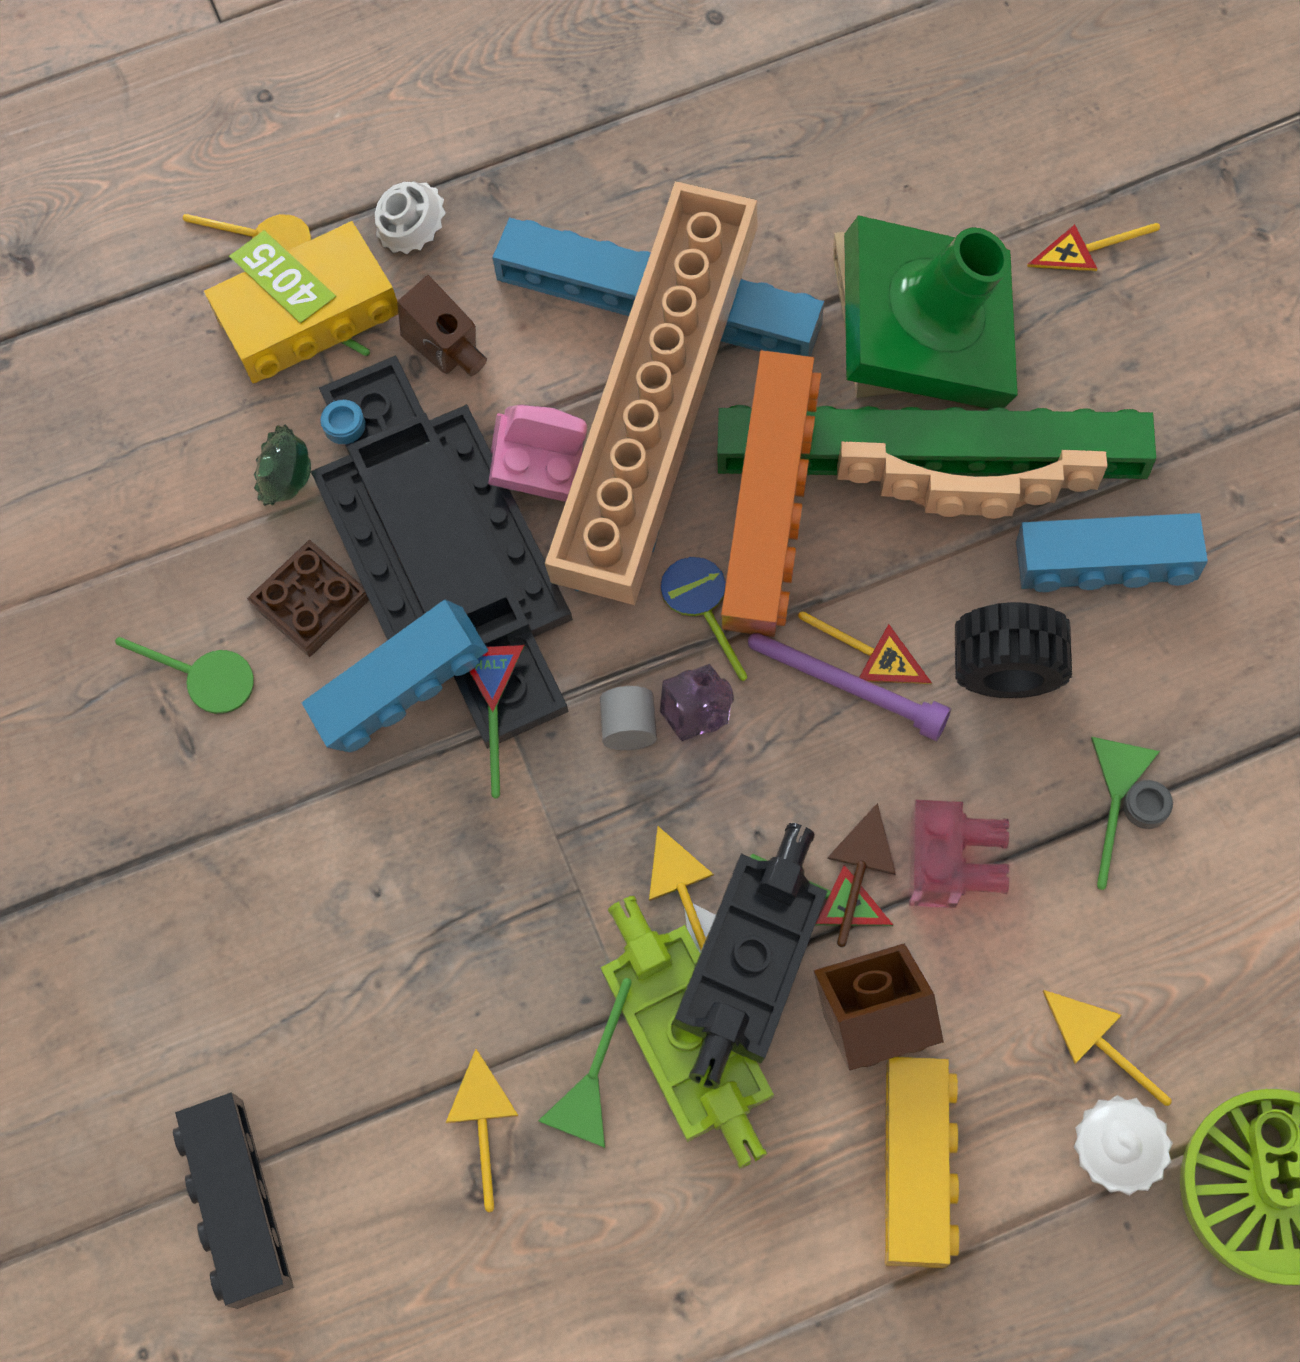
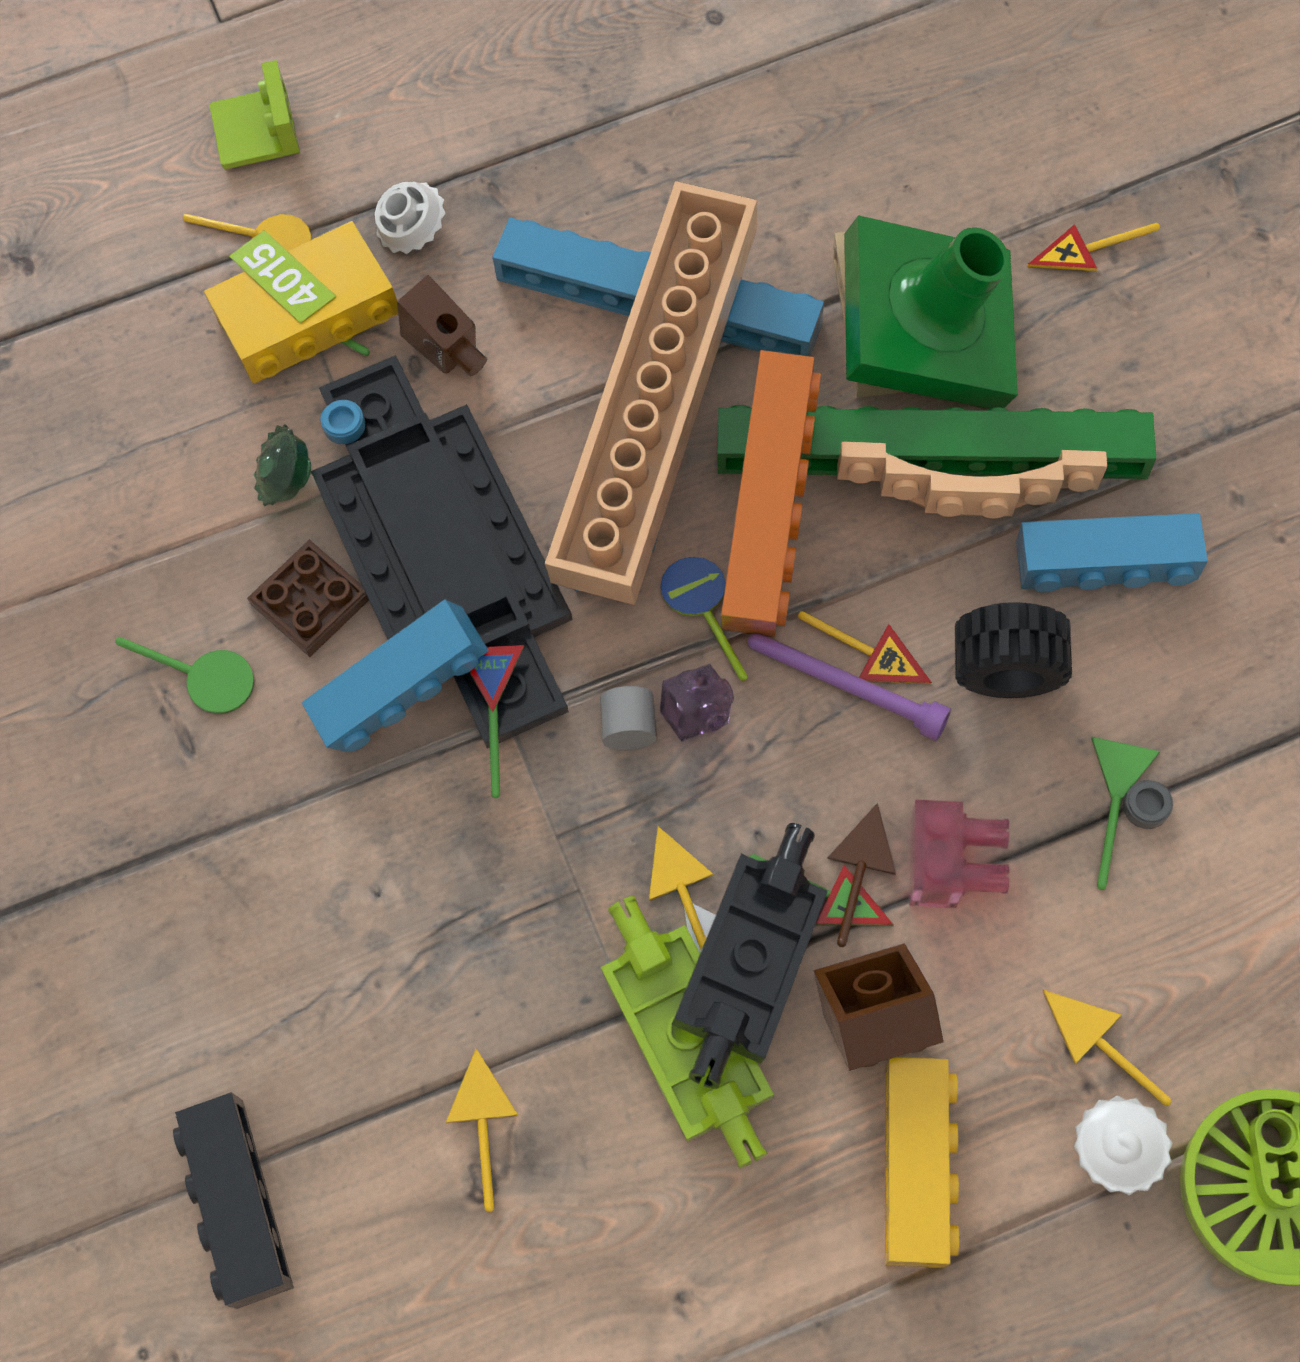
(255, 124): none -> lime bracket
(536, 450): bright pink piece -> none
(581, 1108): bright green piece -> none

